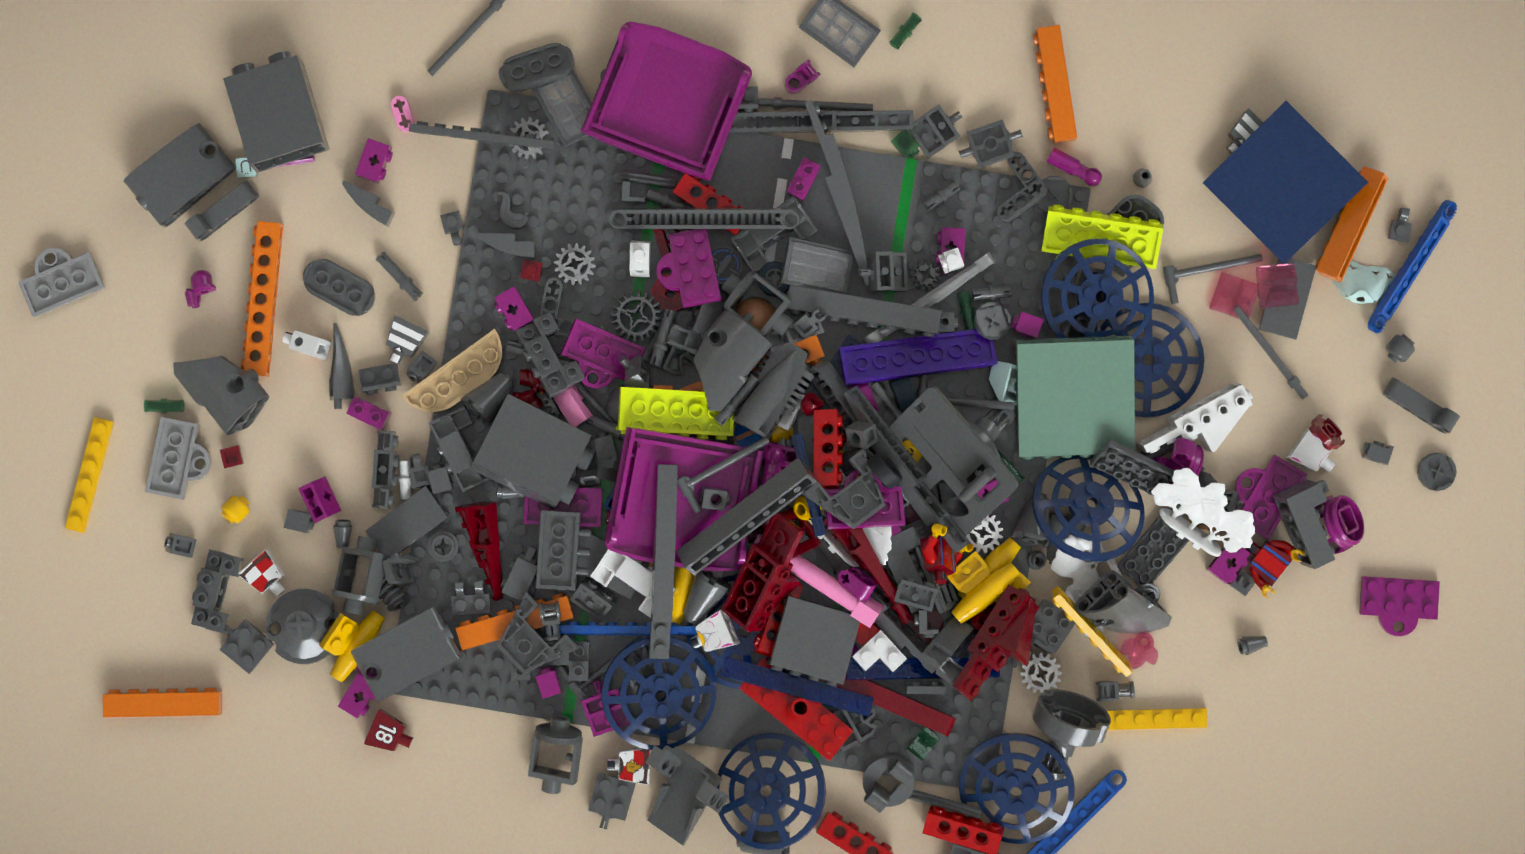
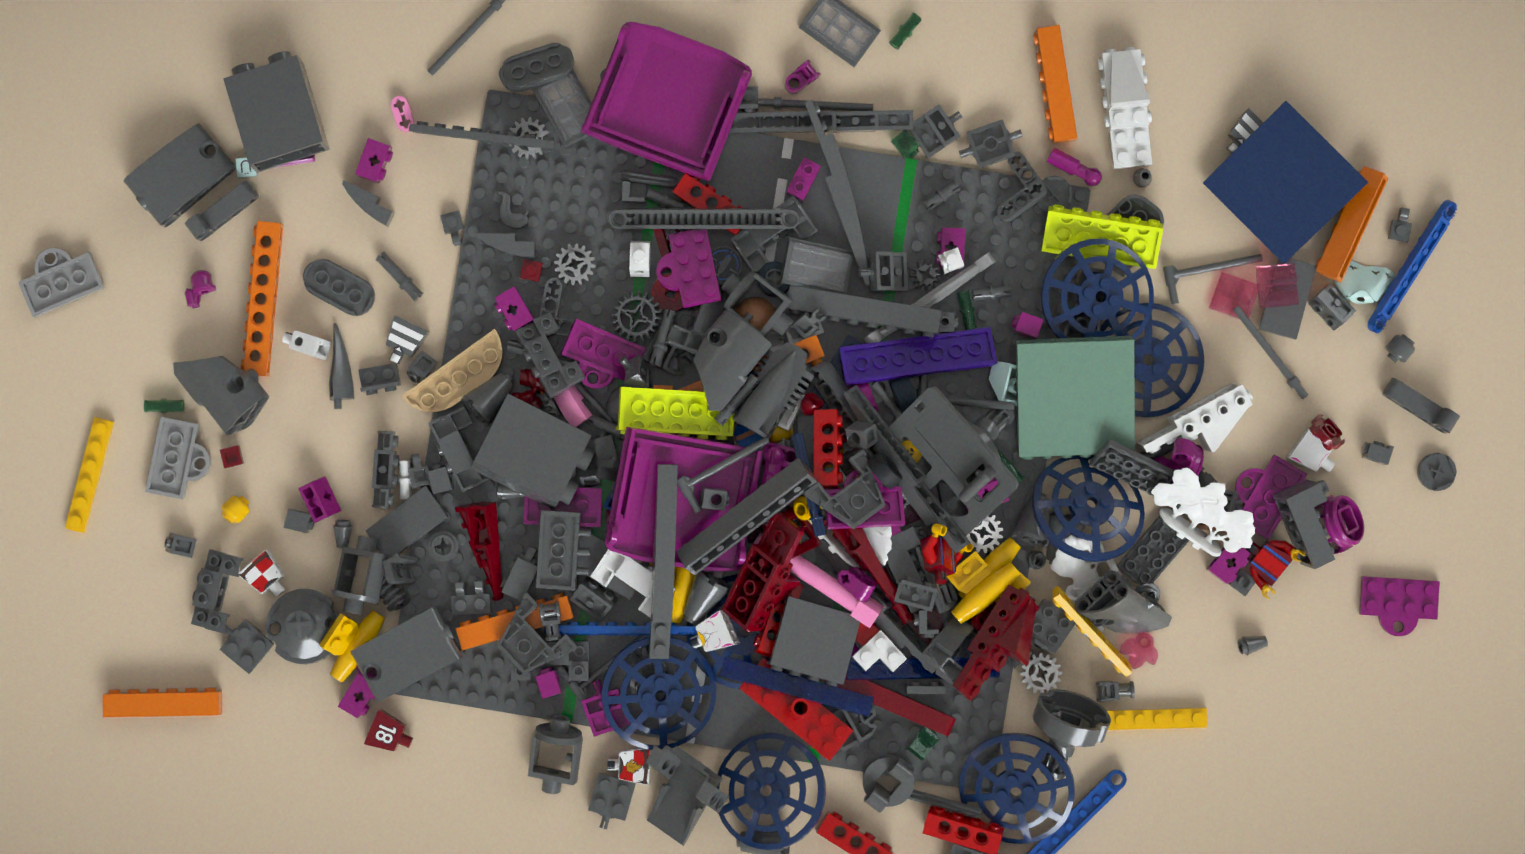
(368, 413): magenta brick -> none
(992, 321): dark grey tile -> none
(1126, 106): none -> white wedge
(1332, 307): none -> dark grey bracket

